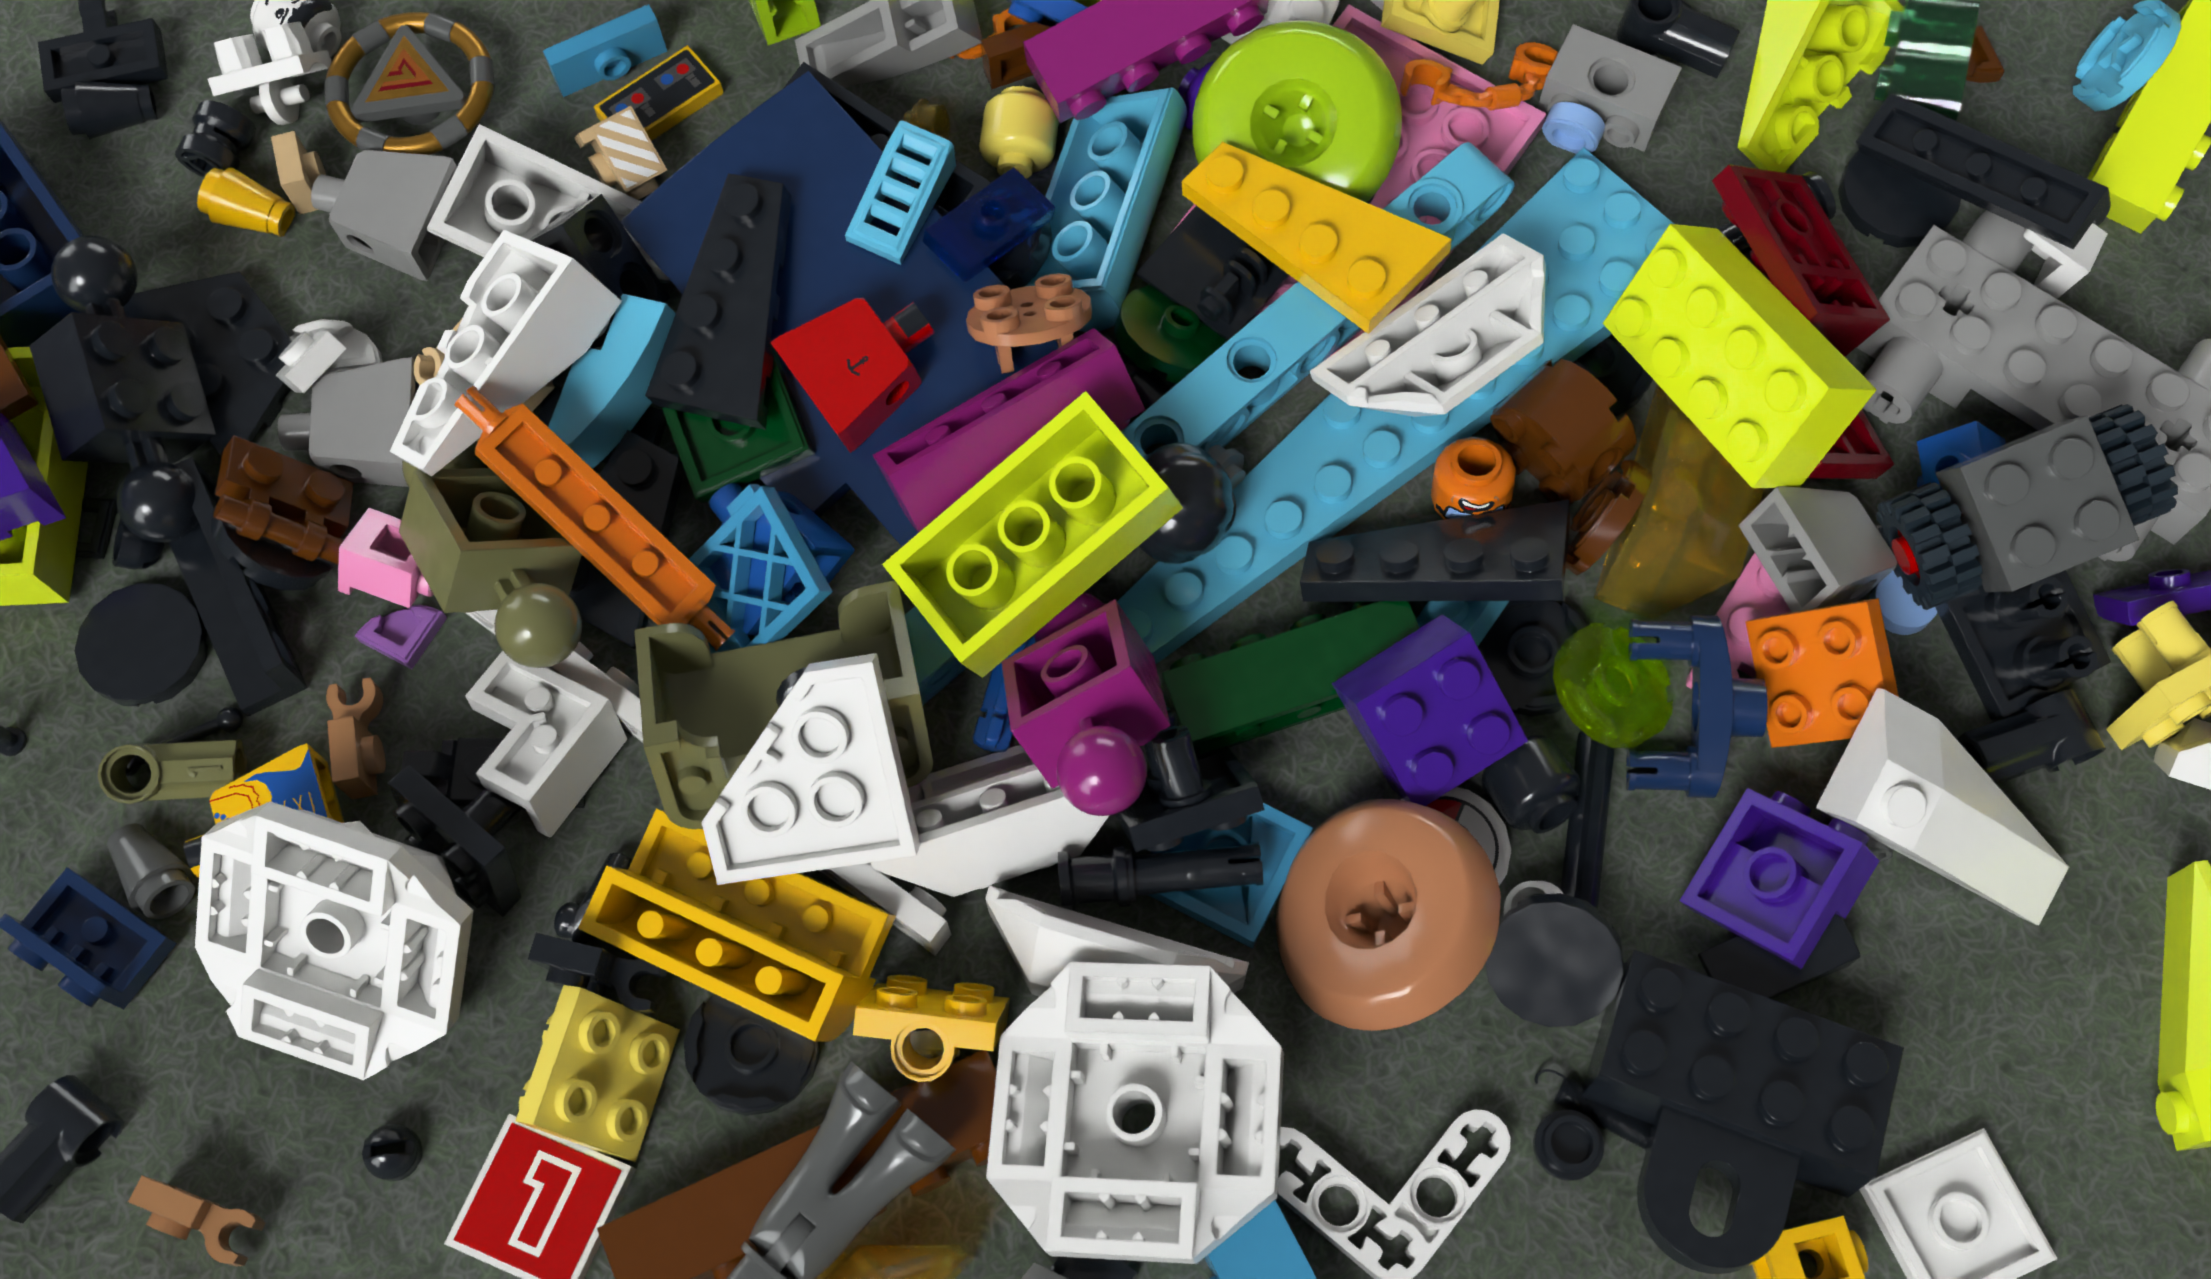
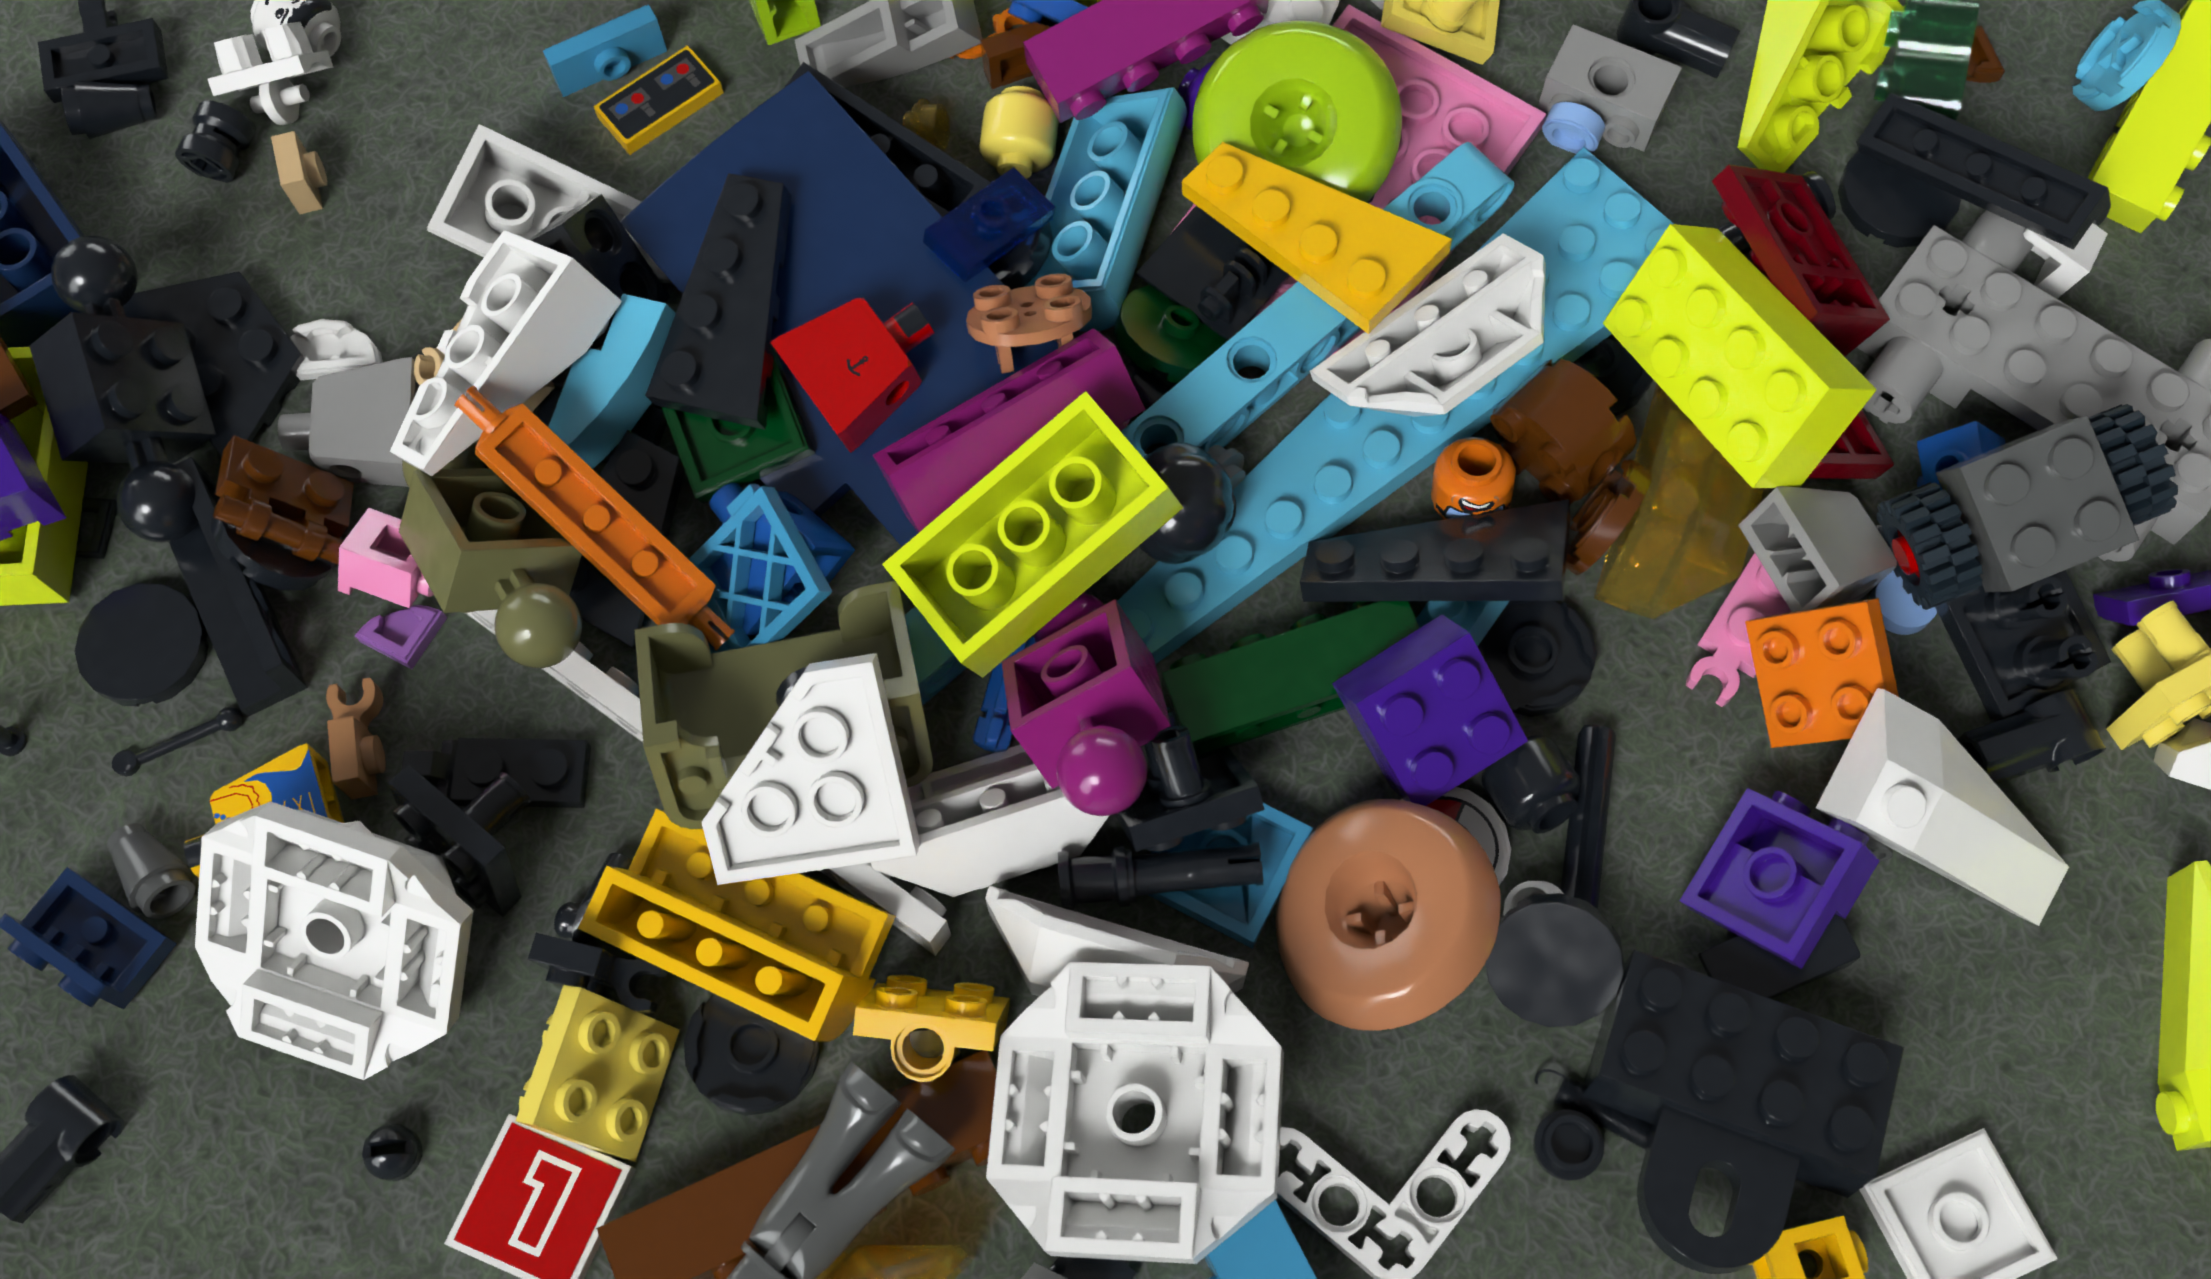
(133, 551): black hinge -> none
(176, 769): olive piece -> none
(180, 1211): medium nougat plate -> none
(242, 203): yellow cone -> none
(308, 359): white plate -> none
(387, 207): light grey torso -> none
(408, 84): piece -> none
(556, 740): white panel -> none
(623, 154): tan brick -> none
(918, 157): medium azure slope -> none
(1529, 66): orange piece -> none
(1606, 692): clear neon green tile -> none
(1720, 706): dark blue connector -> none

